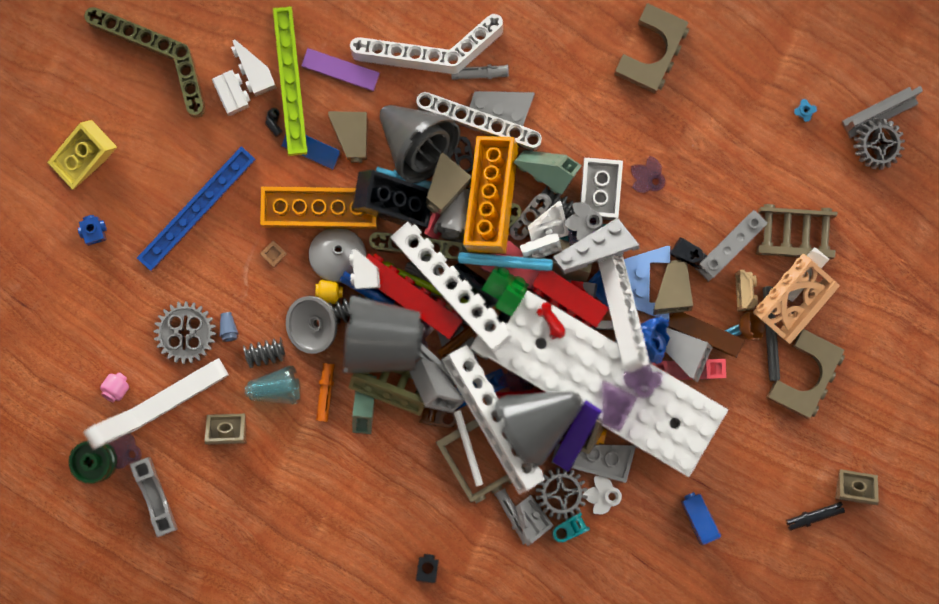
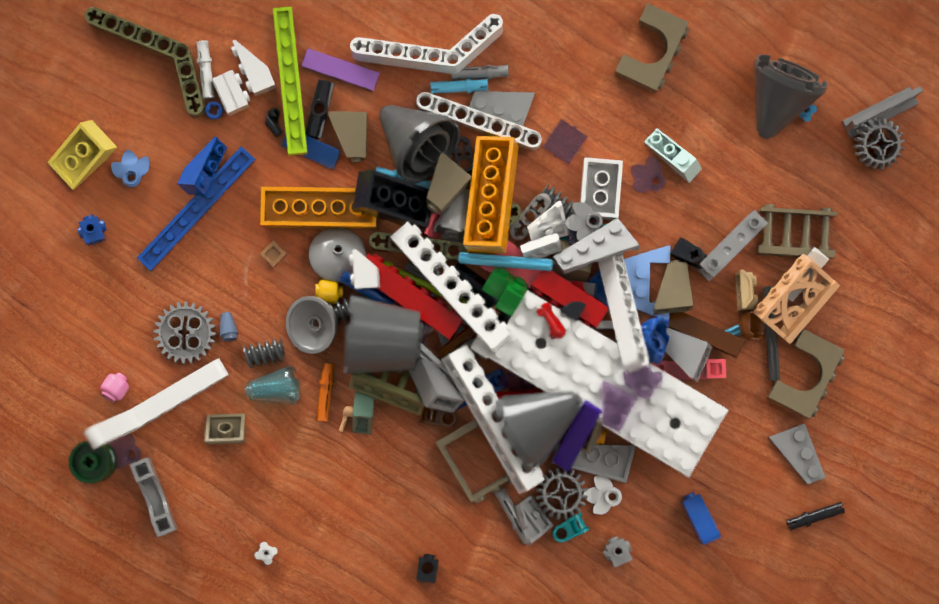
(130, 166): none -> medium blue plate
(201, 170): none -> blue slope
(204, 61): none -> white pin
(219, 111): none -> blue bush
(266, 558): none -> white plate
(322, 97): none -> black piece
(348, 412): none -> light nougat hand
(459, 86): none -> medium azure pin
(468, 448): white bar -> none
(550, 168): sand green slope -> none
(565, 141): none -> piece
(573, 310): none -> black tile
(624, 555): none -> light grey brick
(674, 155): none -> light aqua slope
(782, 93): none -> dark grey cone
(799, 451): none -> light grey wing
(857, 487): dark tan slope -> none

